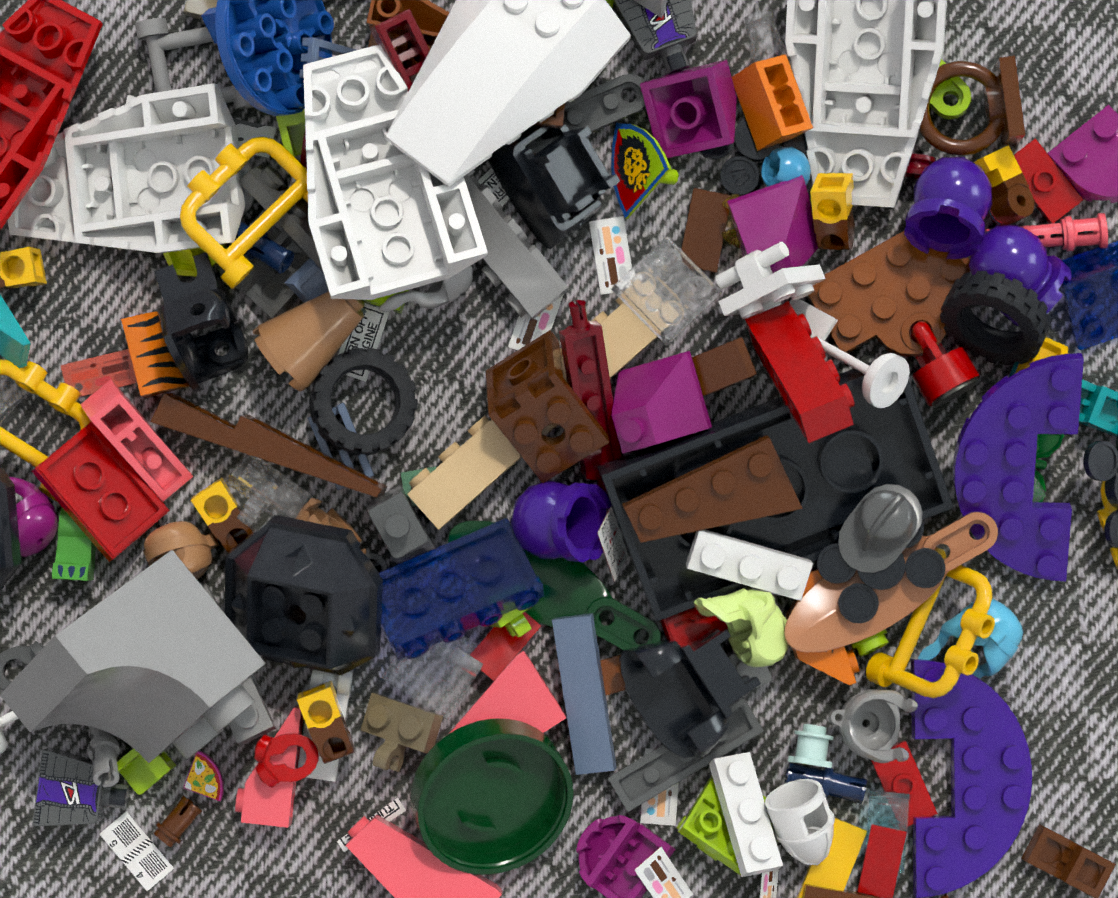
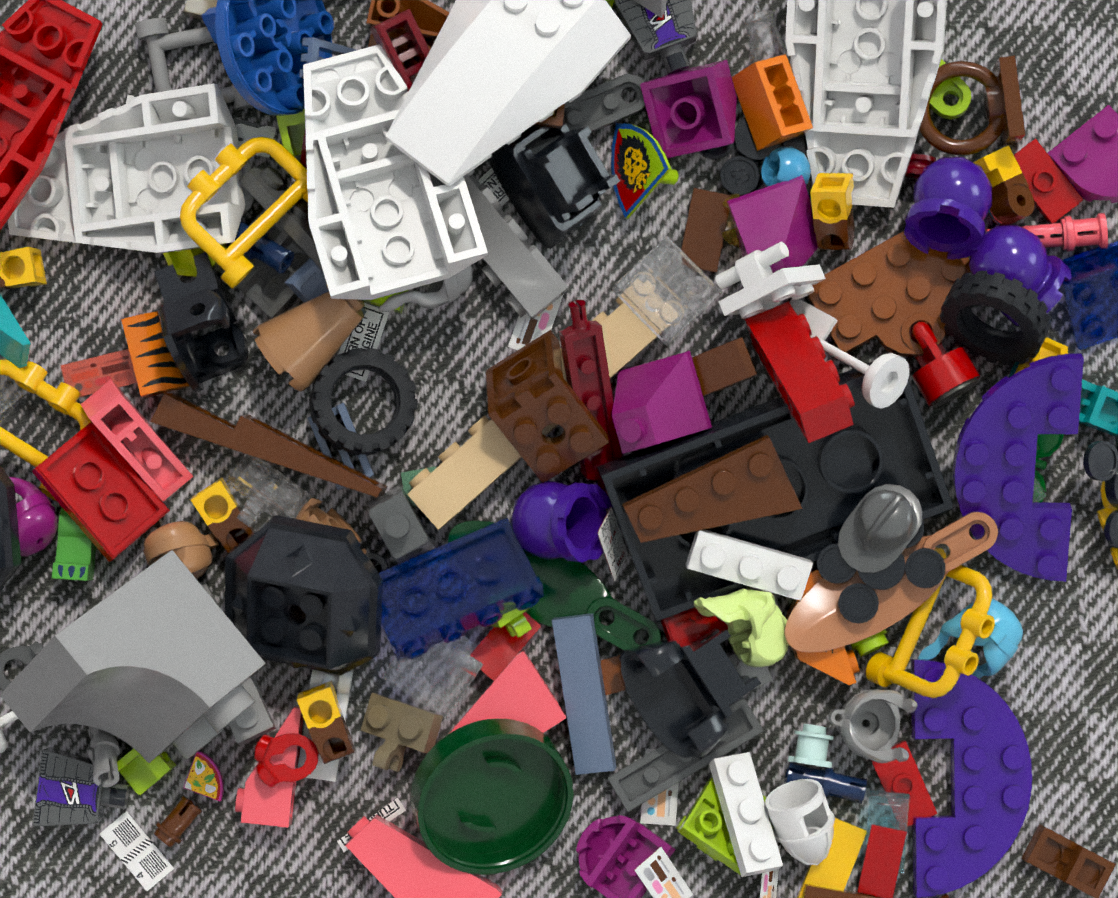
(610, 251): white sticker -> none

